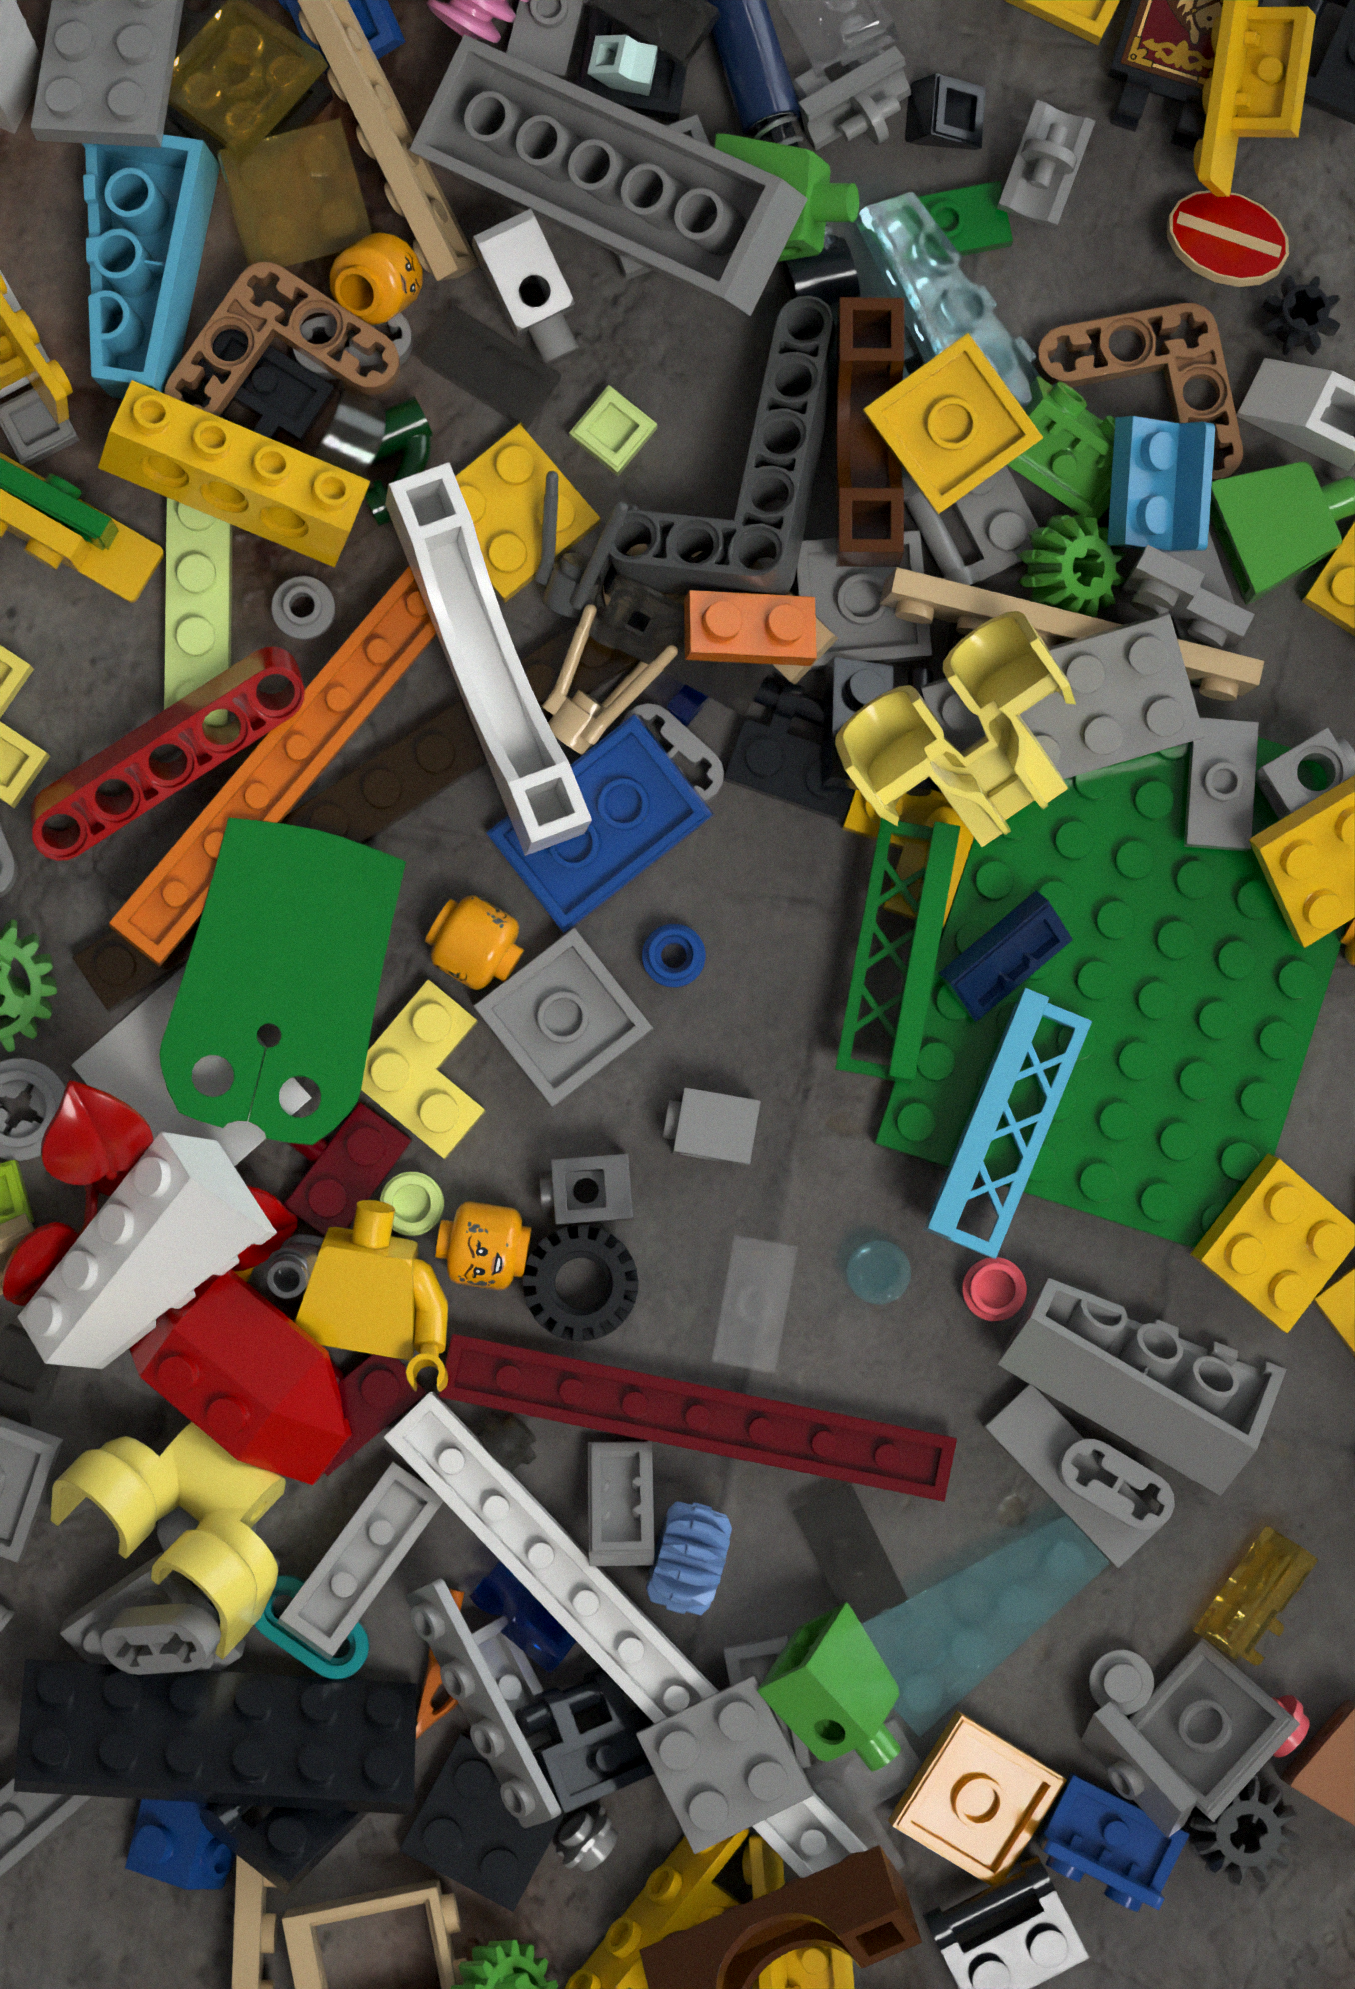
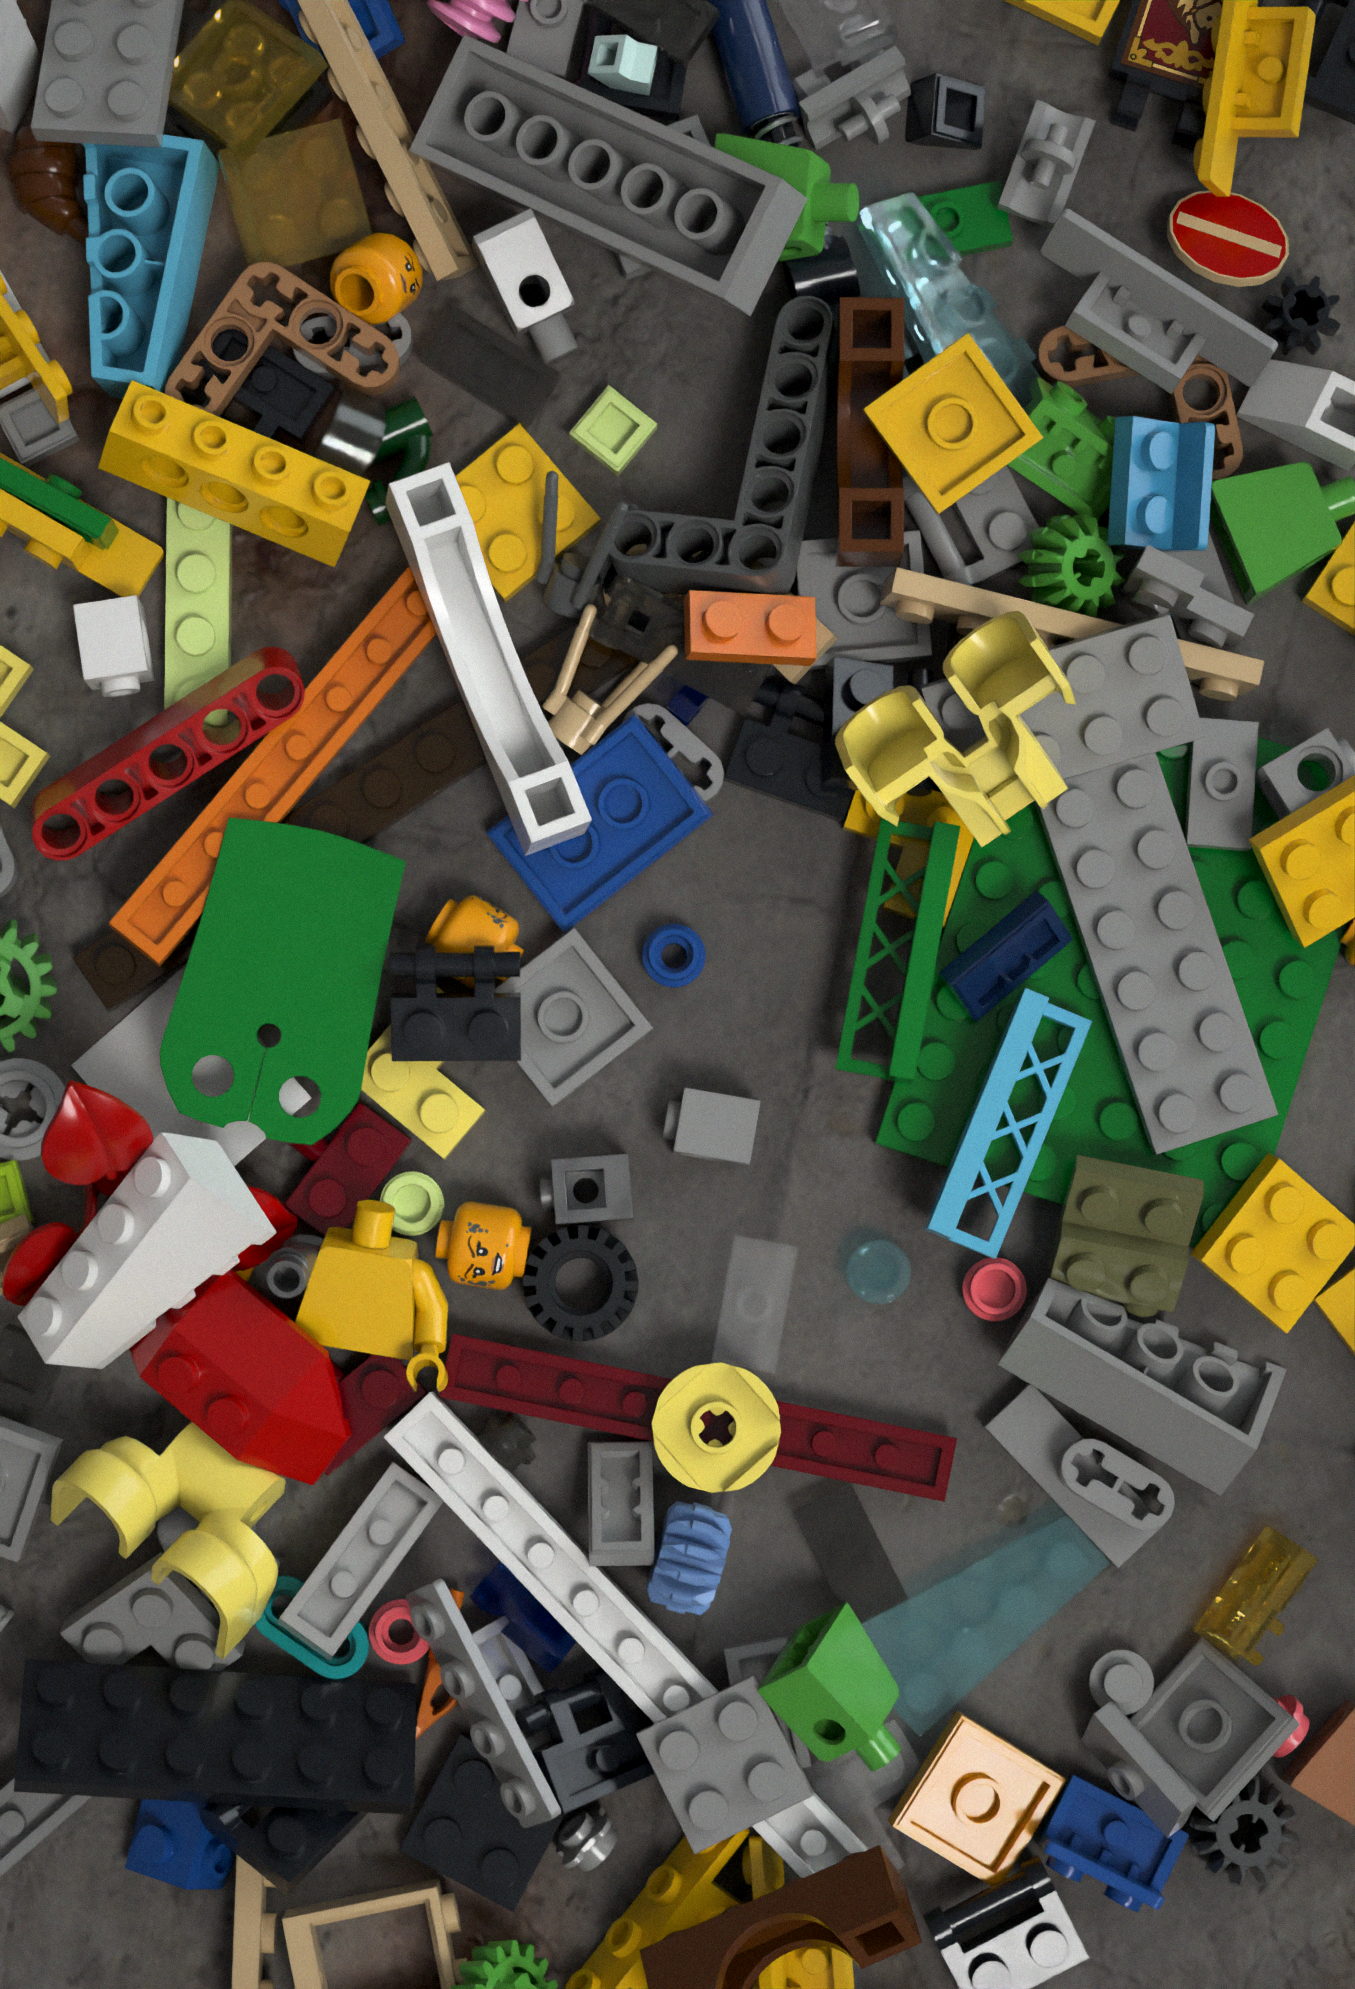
(45, 184): none -> reddish brown piece
(114, 645): none -> white brick
(161, 1638): light grey beam -> none
(312, 625): light grey plate -> none
(382, 1642): none -> coral plate
(455, 1024): none -> black plate
(715, 1465): none -> light yellow plate
(1126, 1234): none -> olive plate
(1148, 313): none -> light grey bracket
(1155, 955): none -> light grey plate

